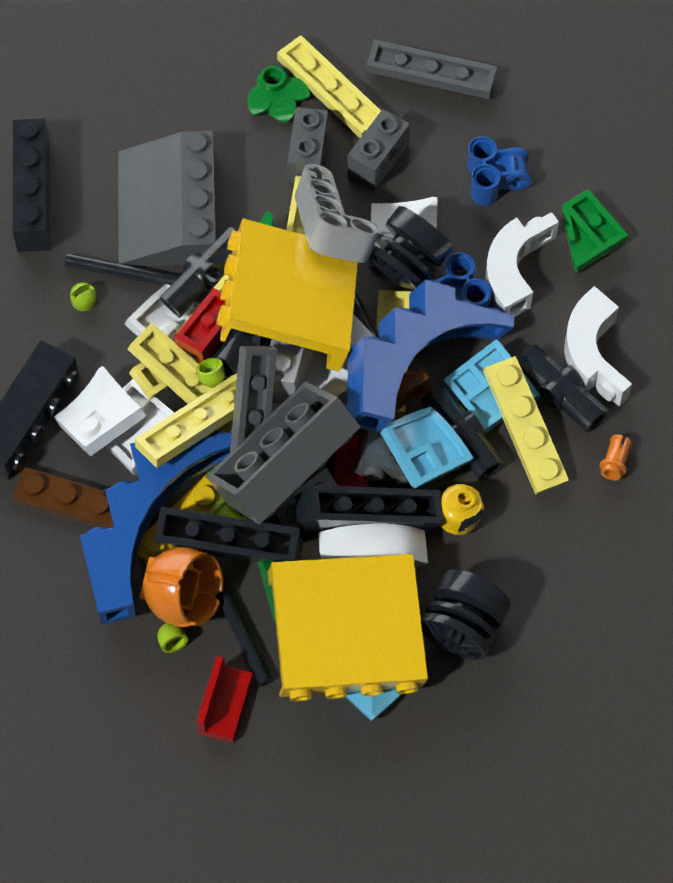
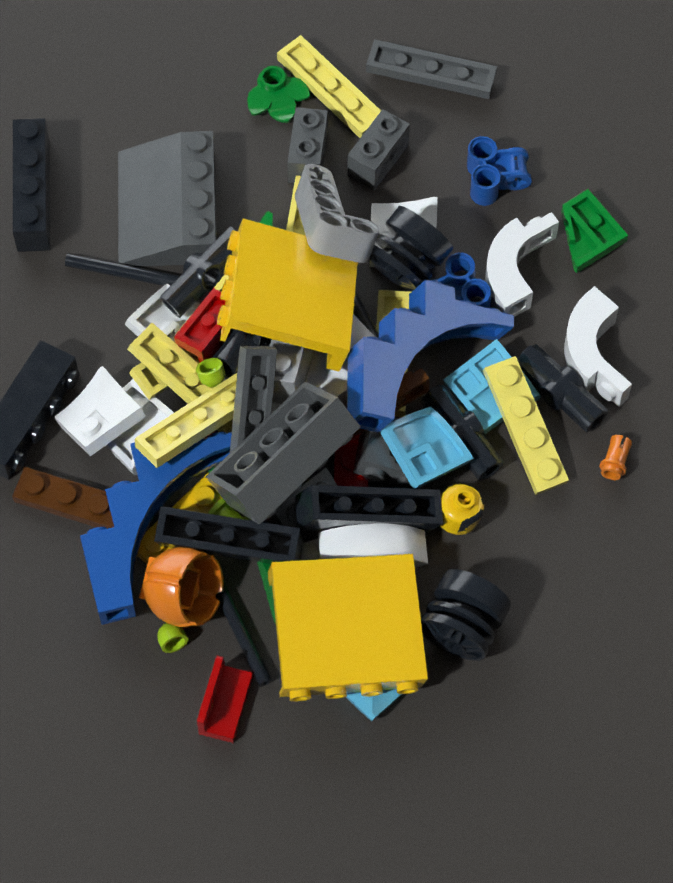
(85, 300): lime hinge -> none

